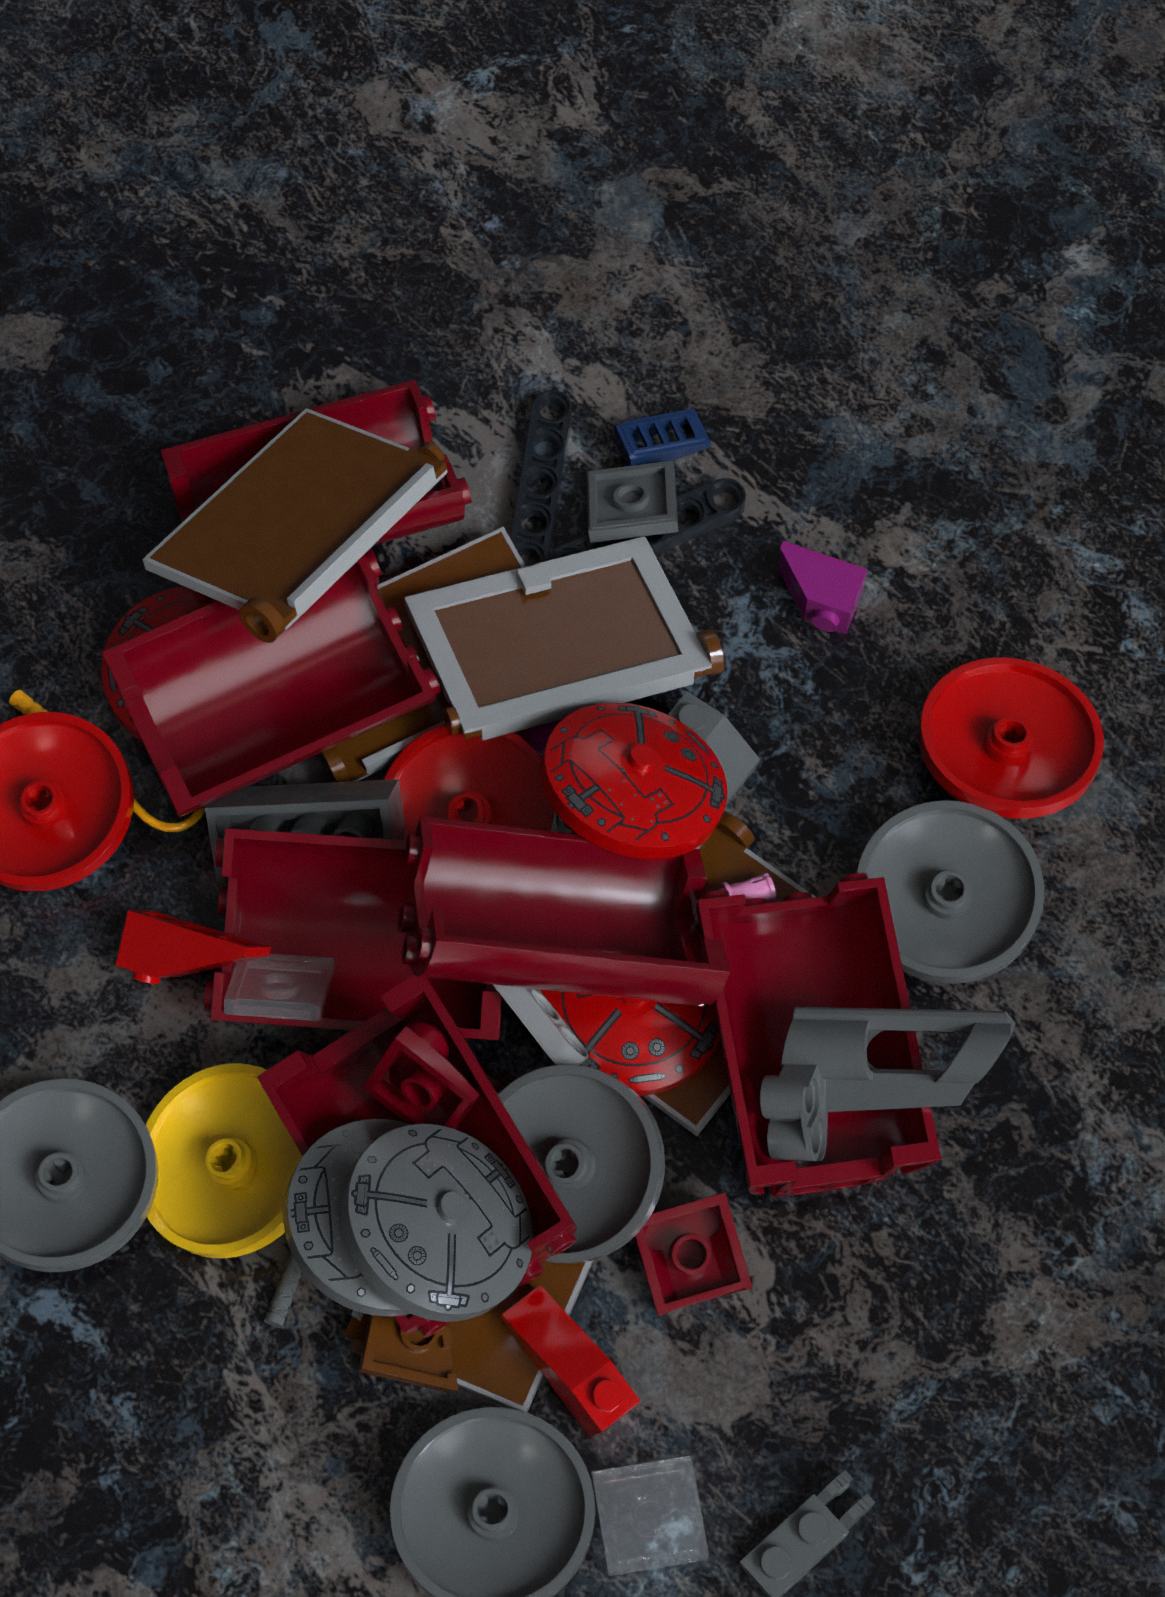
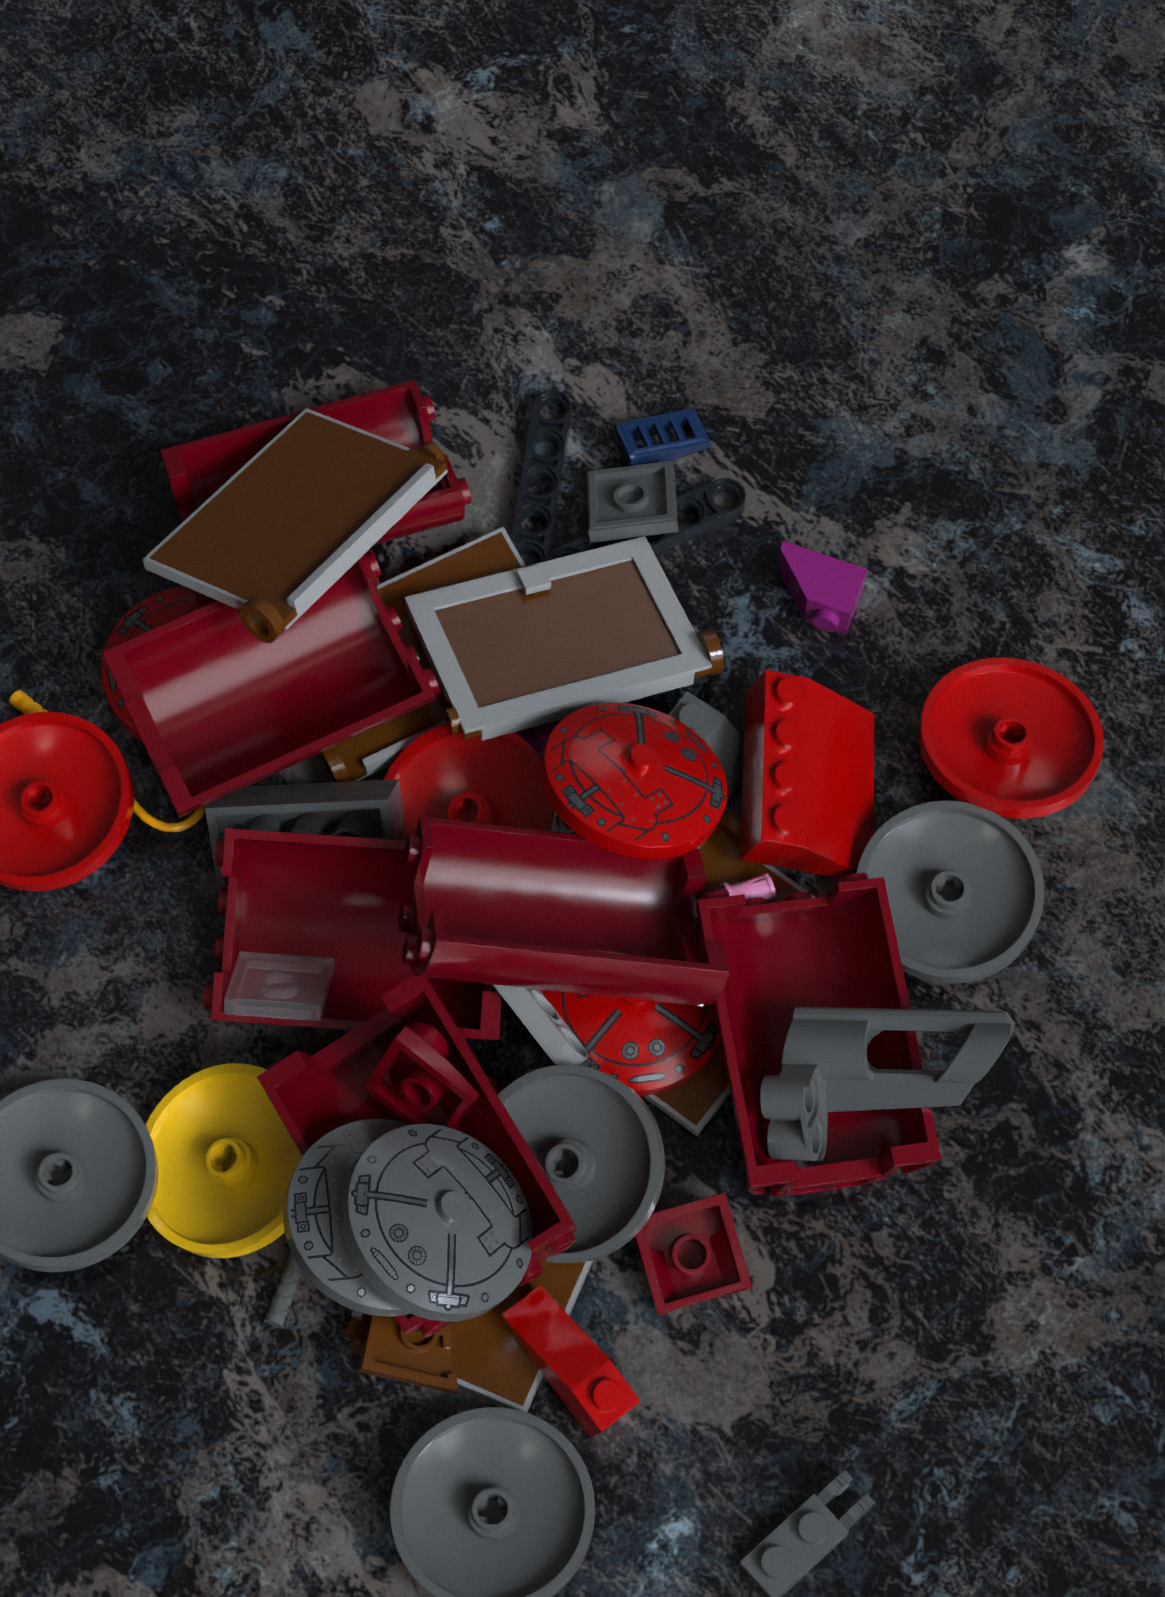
(167, 946): red slope -> none
(650, 1515): clear tile -> none
(806, 777): none -> red slope

